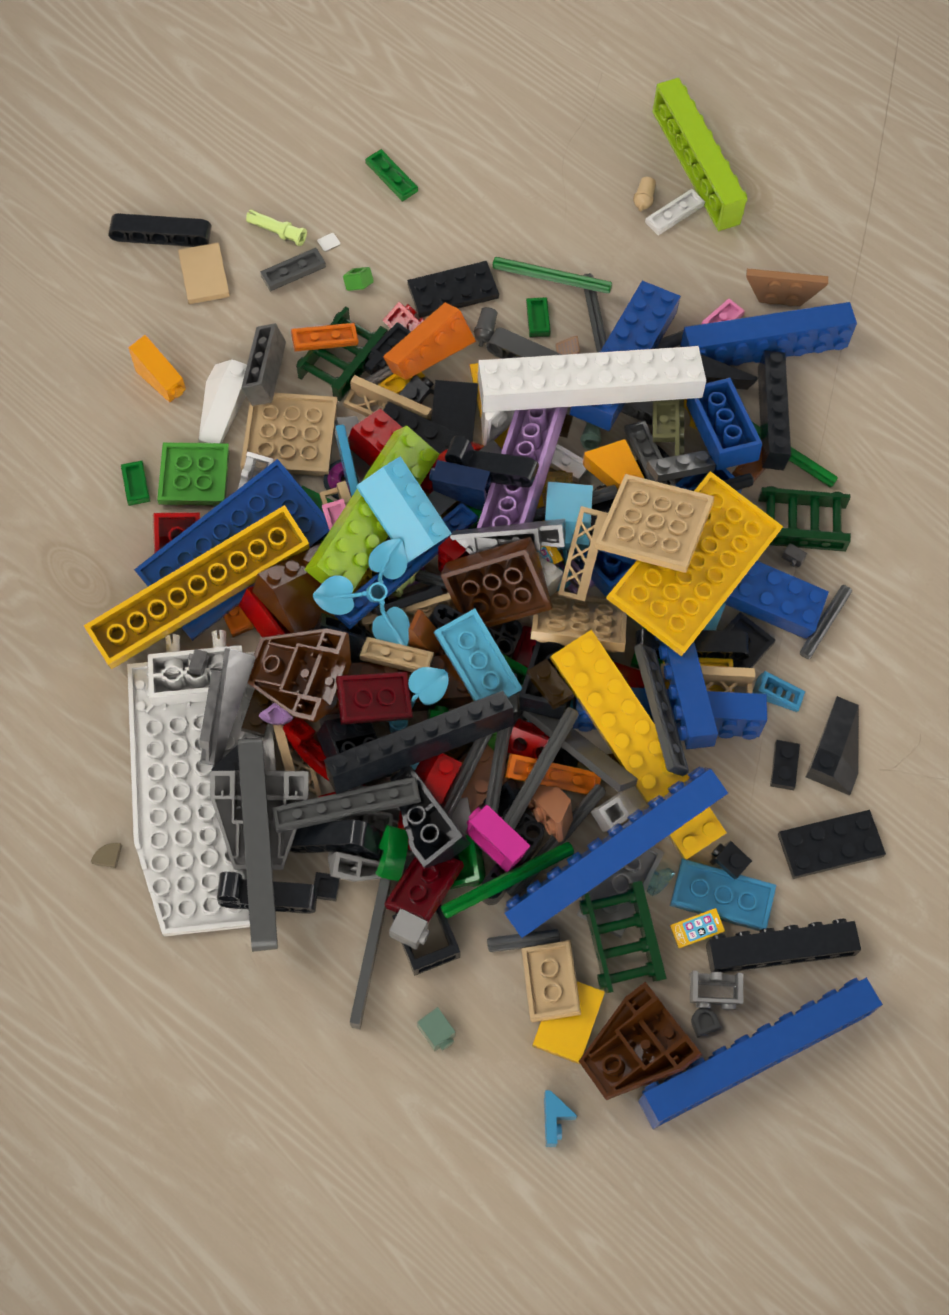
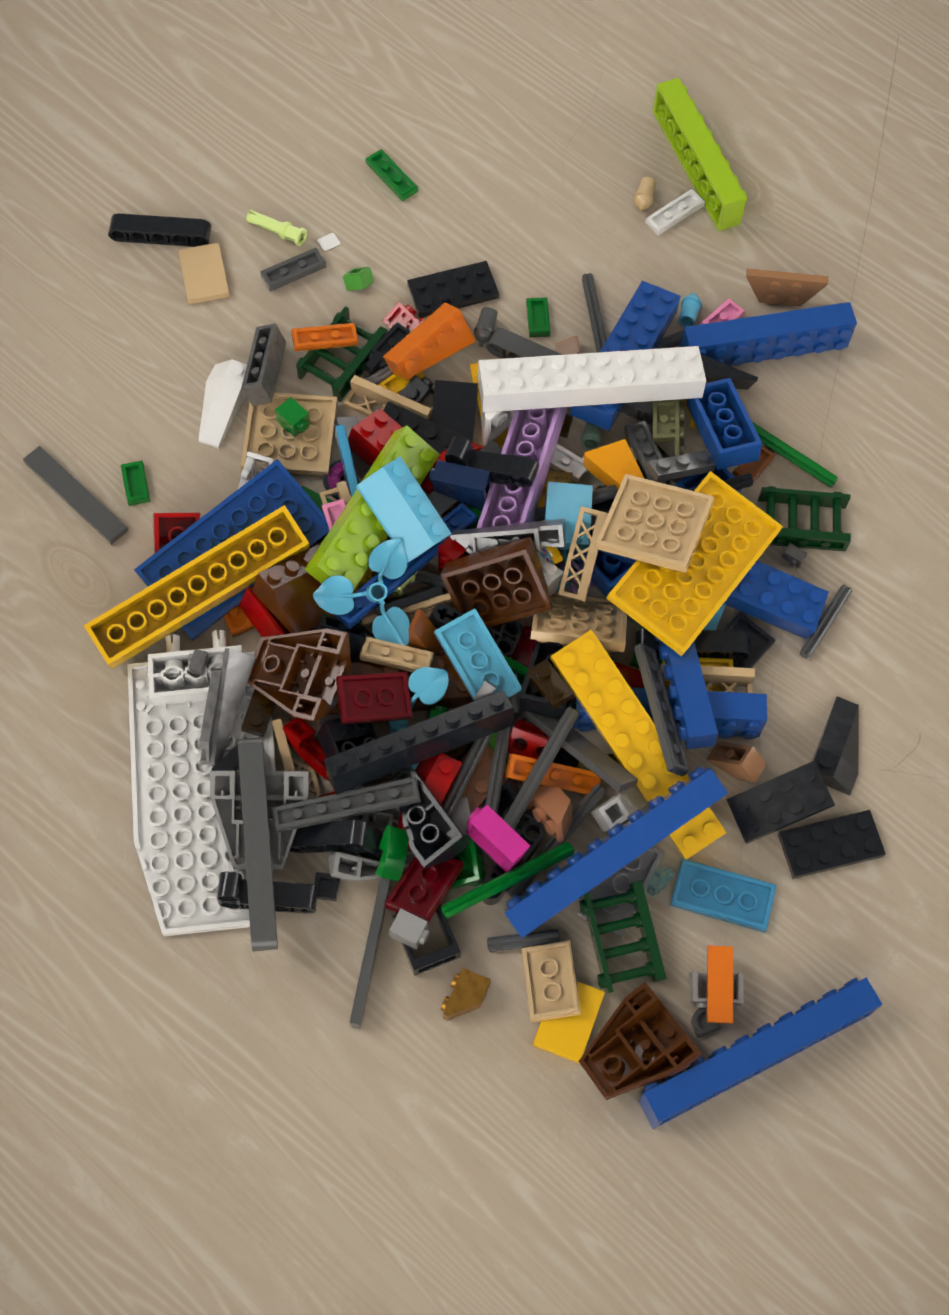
(75, 495): none -> dark grey tile
(107, 855): dark tan tile -> none
(156, 369): light orange slope -> none
(193, 473): bright green plate -> none
(275, 715): lavender tile -> none
(292, 417): none -> green brick
(437, 1030): sand green brick -> none
(467, 994): none -> pearl gold slope
(486, 690): none -> flat silver piece
(552, 275): green axle -> none
(555, 1110): dark azure slope -> none
(689, 310): none -> medium azure piece
(697, 928): tile -> none
(719, 984): none -> orange tile
(730, 859): black bracket -> none
(737, 760): none -> medium nougat slope
(774, 410): black brick -> none
(775, 698): dark azure slope -> none
(780, 802): none -> black plate
(783, 946): black brick -> none
(785, 765): black plate -> none

